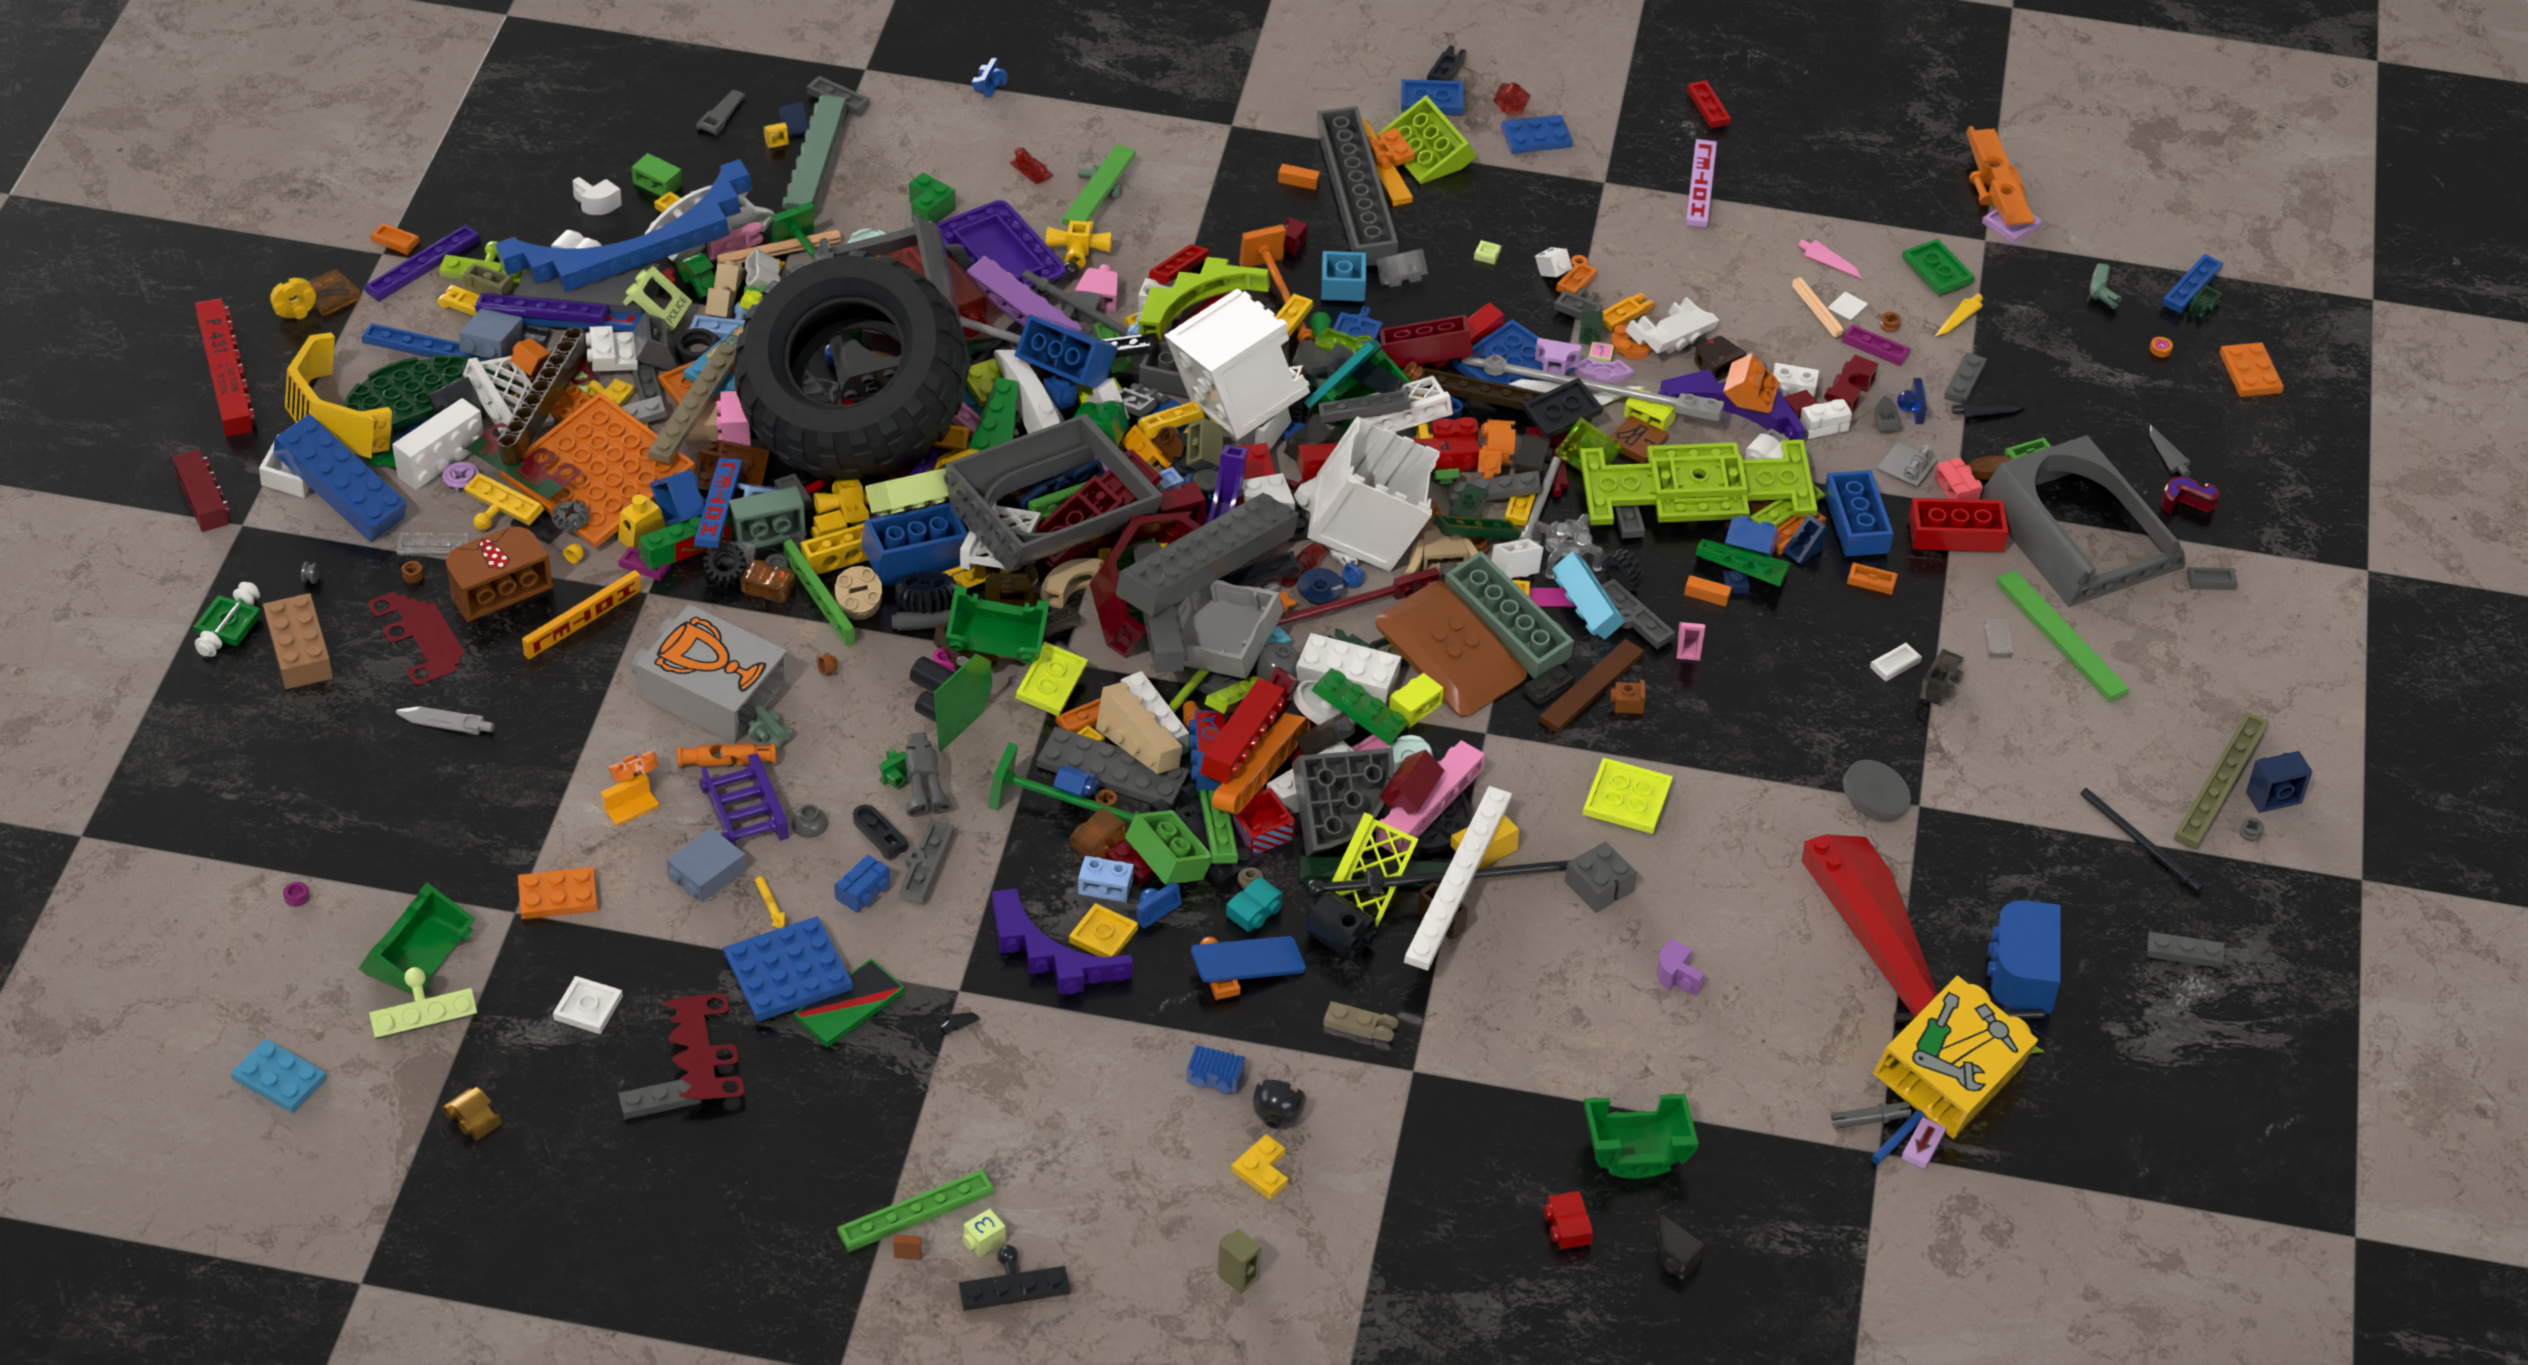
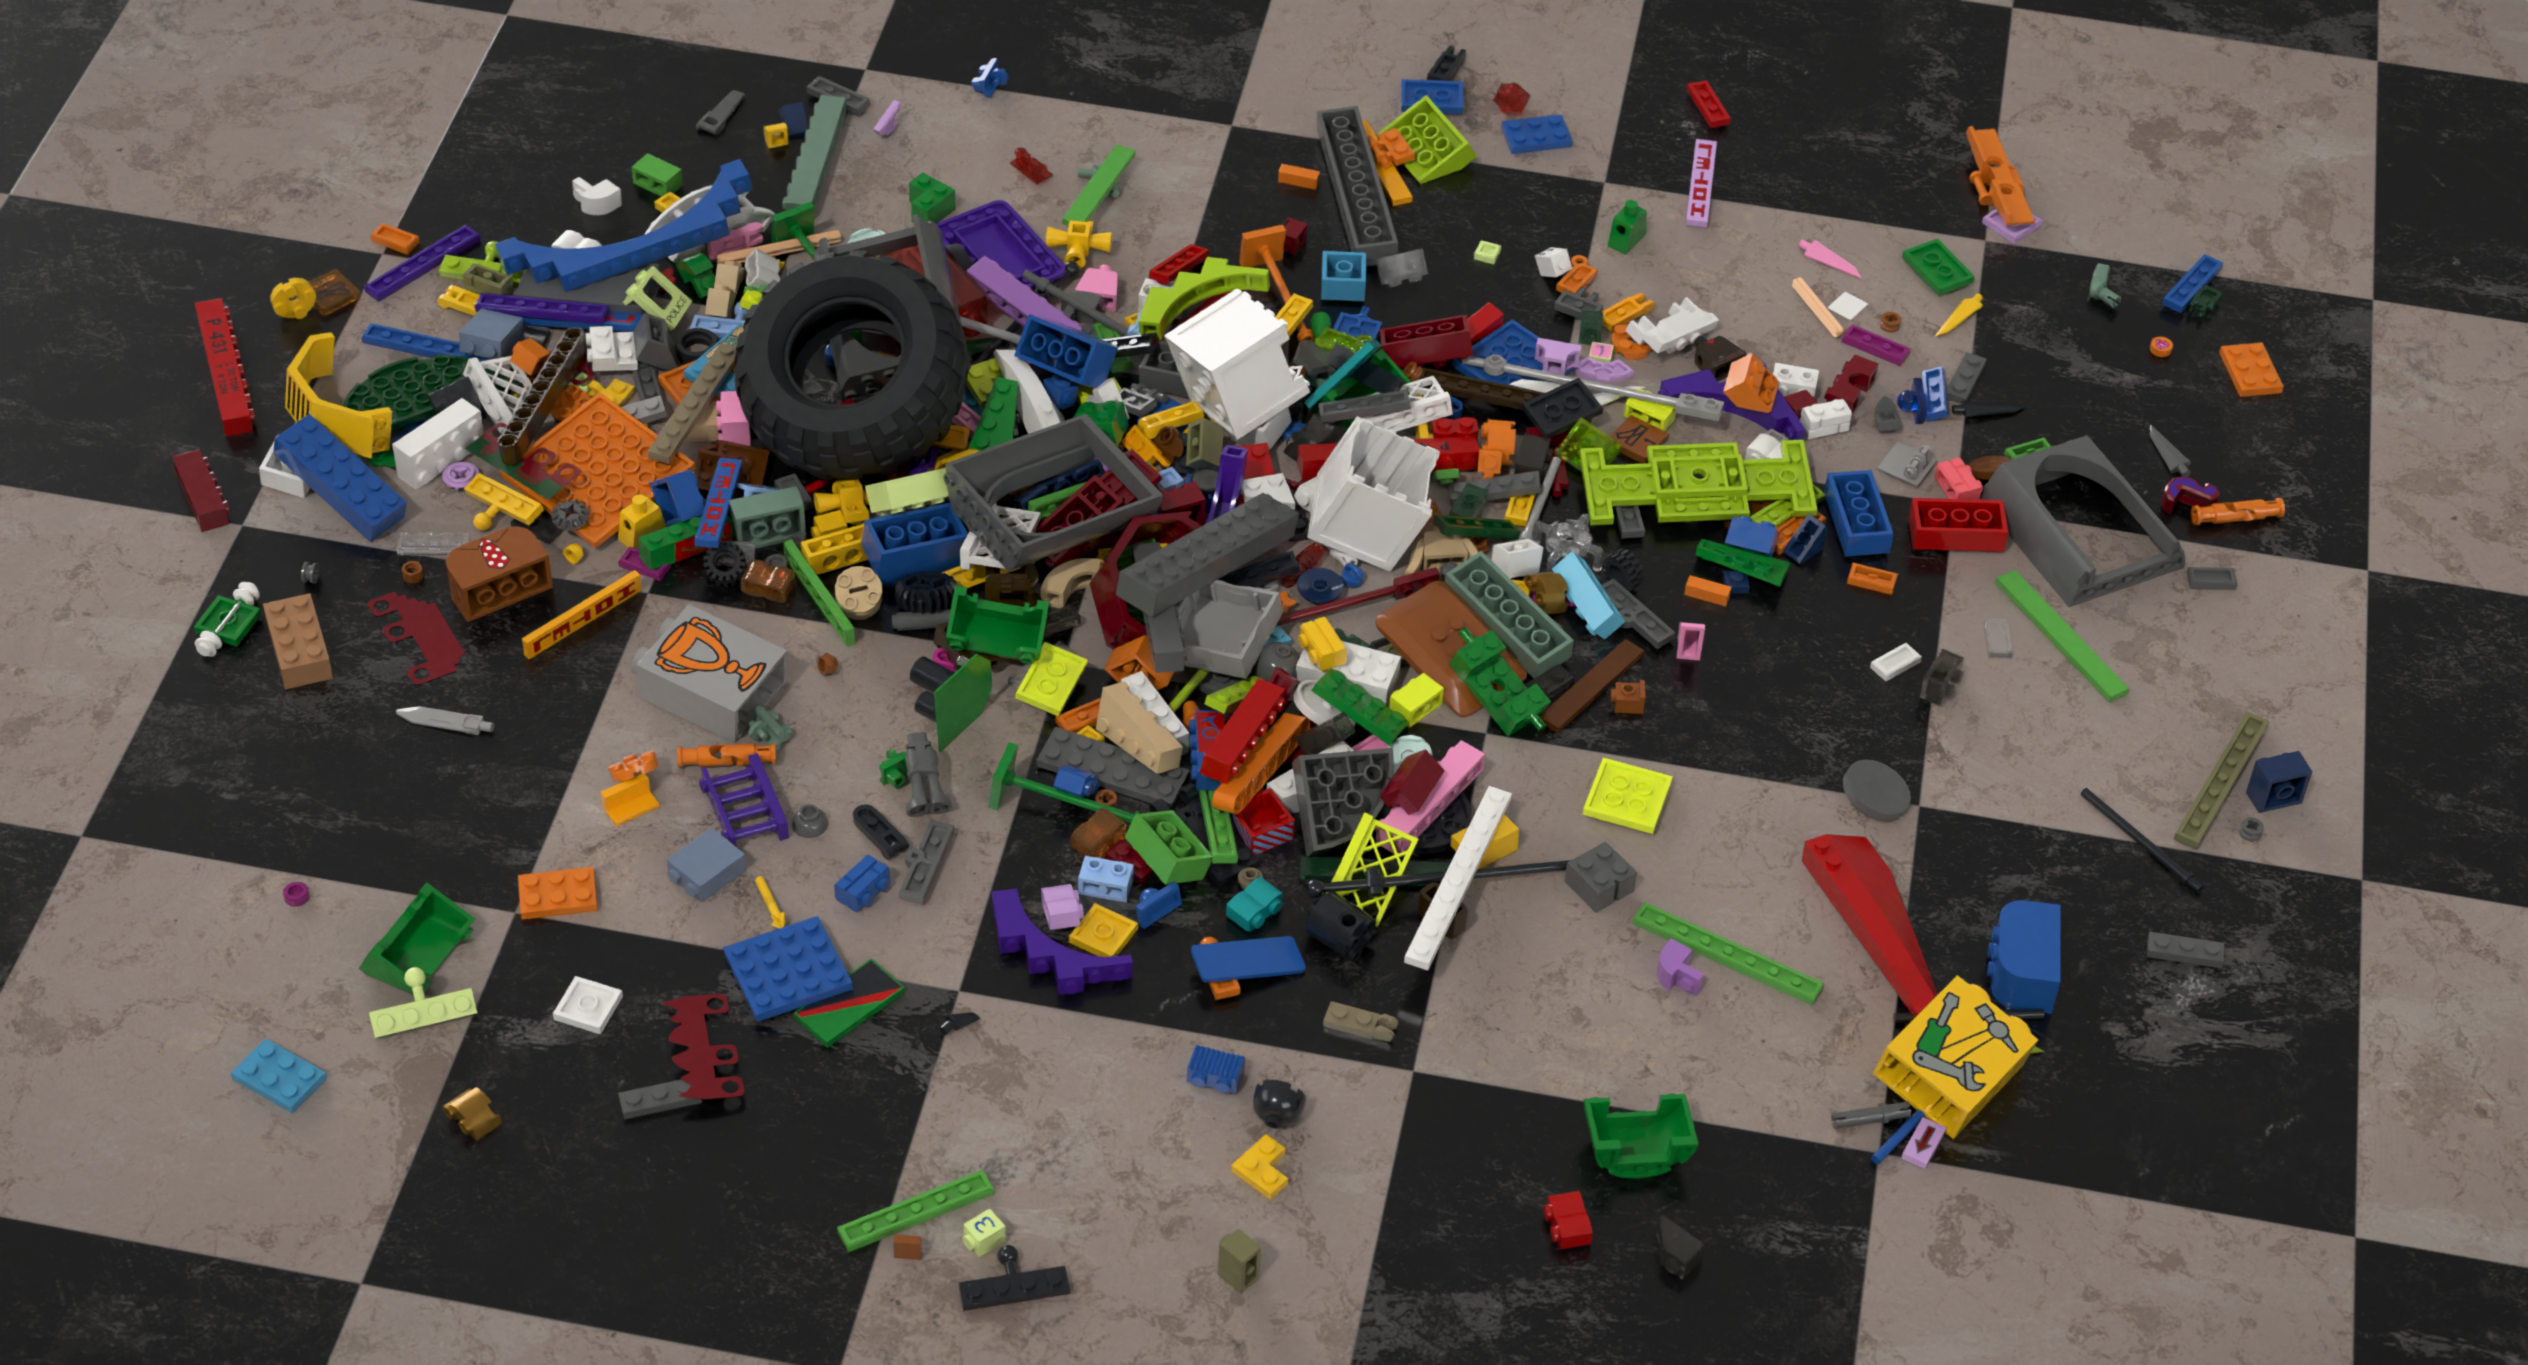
(887, 122): none -> lavender tile
(1061, 906): none -> lavender brick
(1133, 658): none -> orange brick
(1322, 644): none -> yellow brick
(1480, 666): none -> green brick
(1549, 591): none -> pearl gold cylinder
(1627, 227): none -> green torso
(1728, 953): none -> bright green tile
(1935, 393): none -> blue tile
(2236, 511): none -> orange piece

